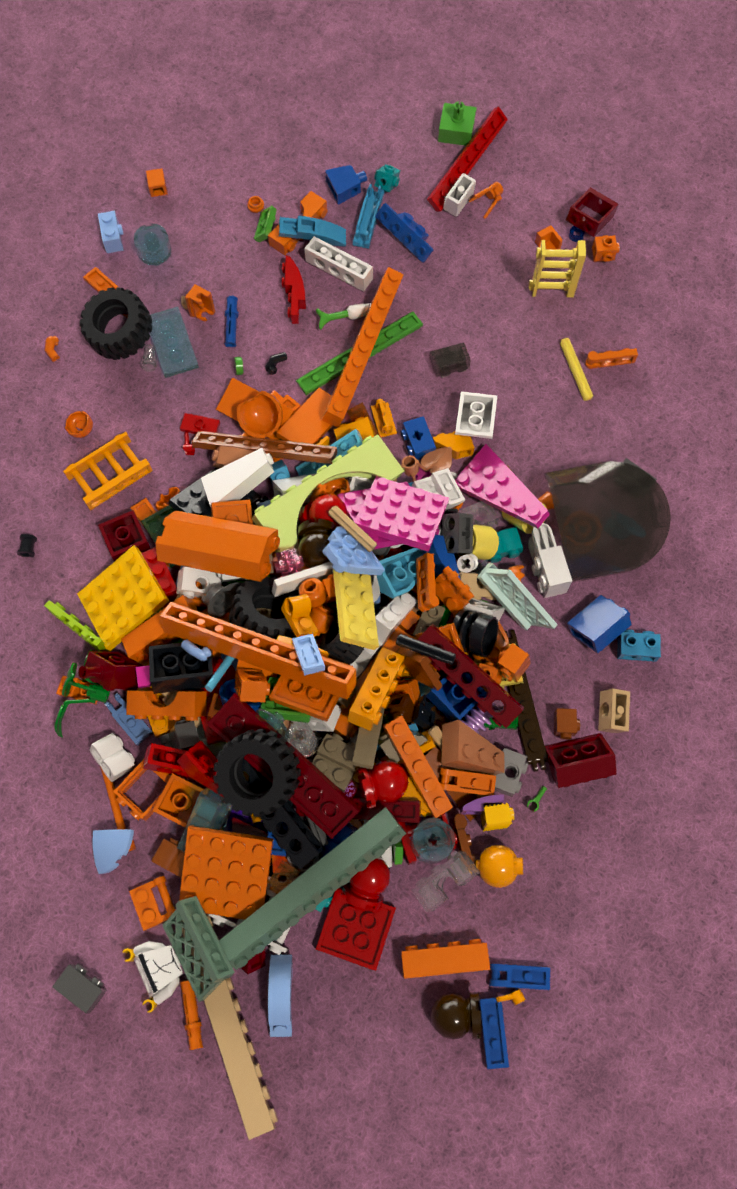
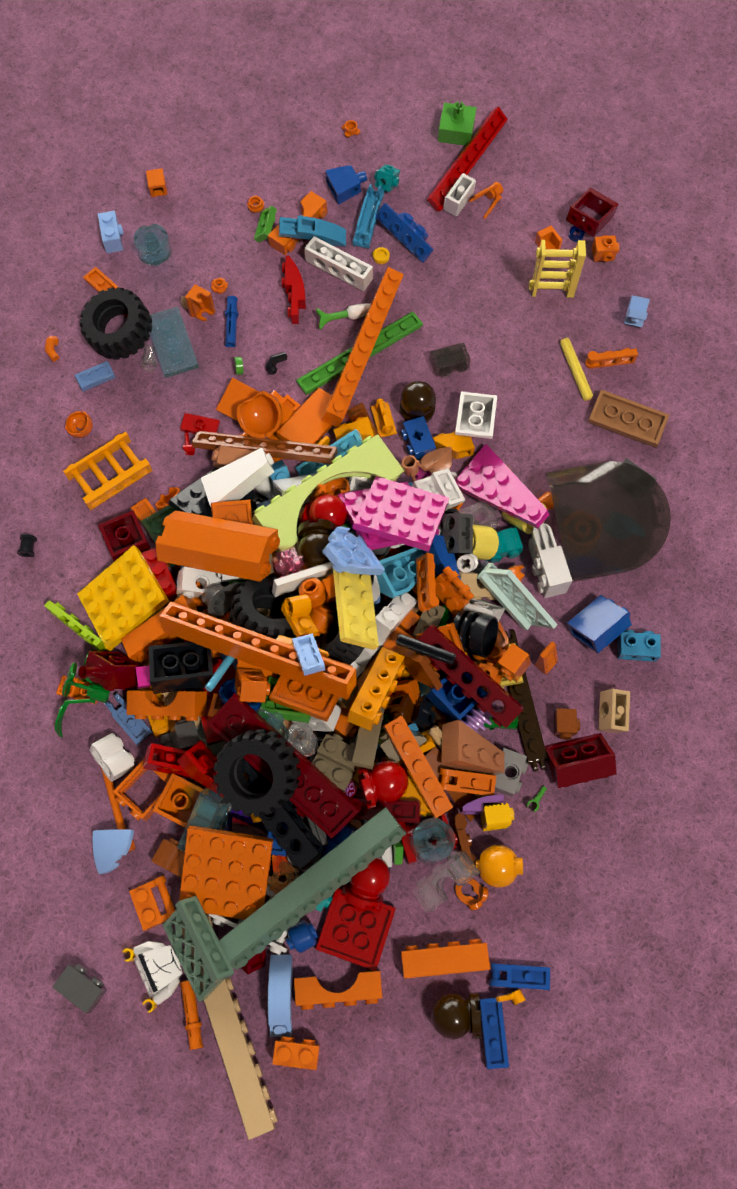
(95, 376): none -> medium blue plate
(192, 649): light blue arm -> none
(221, 288): none -> orange plate
(266, 489): none -> white cone
(296, 1054): none -> orange brick
(301, 936): none -> blue head
(310, 992): none -> orange arch
(350, 128): none -> orange plate
(352, 528): tan axle -> none
(381, 255): none -> yellow tile
(417, 401): none -> dark brown tile
(473, 904): none -> orange piece
(547, 658): none -> orange slope
(628, 418): none -> medium nougat plate
(637, 311): none -> light blue brick

